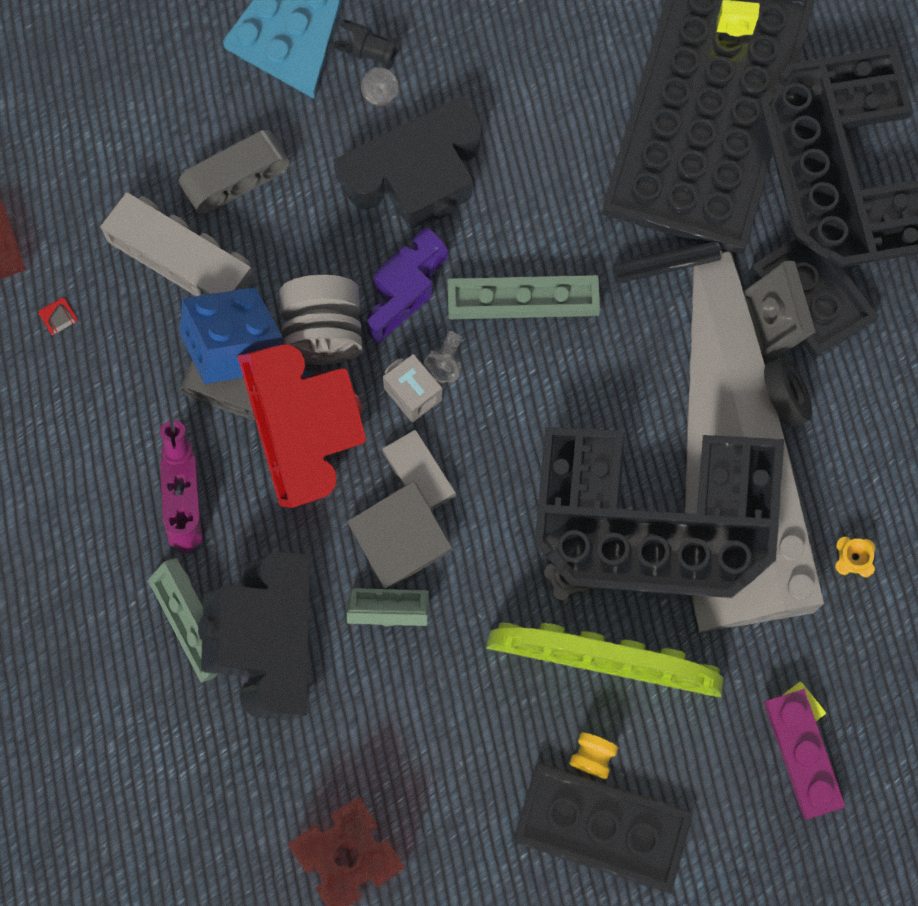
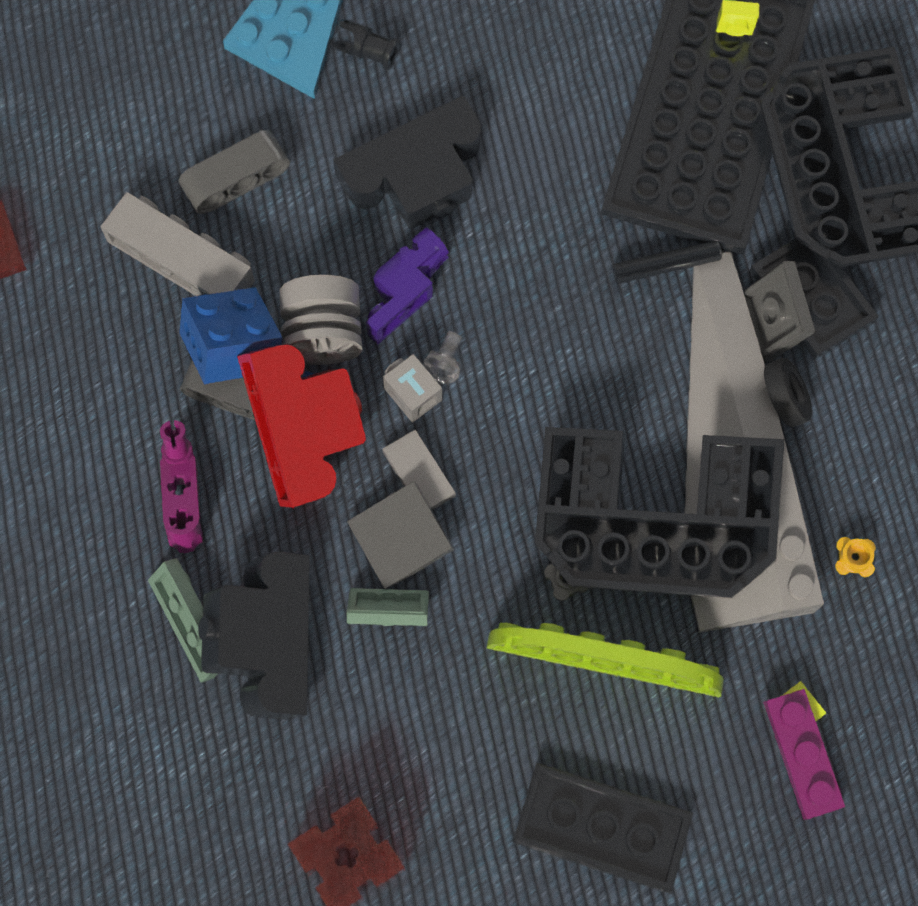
(57, 316): sticker -> none
(379, 86): clear tile -> none
(523, 297): sand green plate -> none
(593, 755): yellow wheel -> none

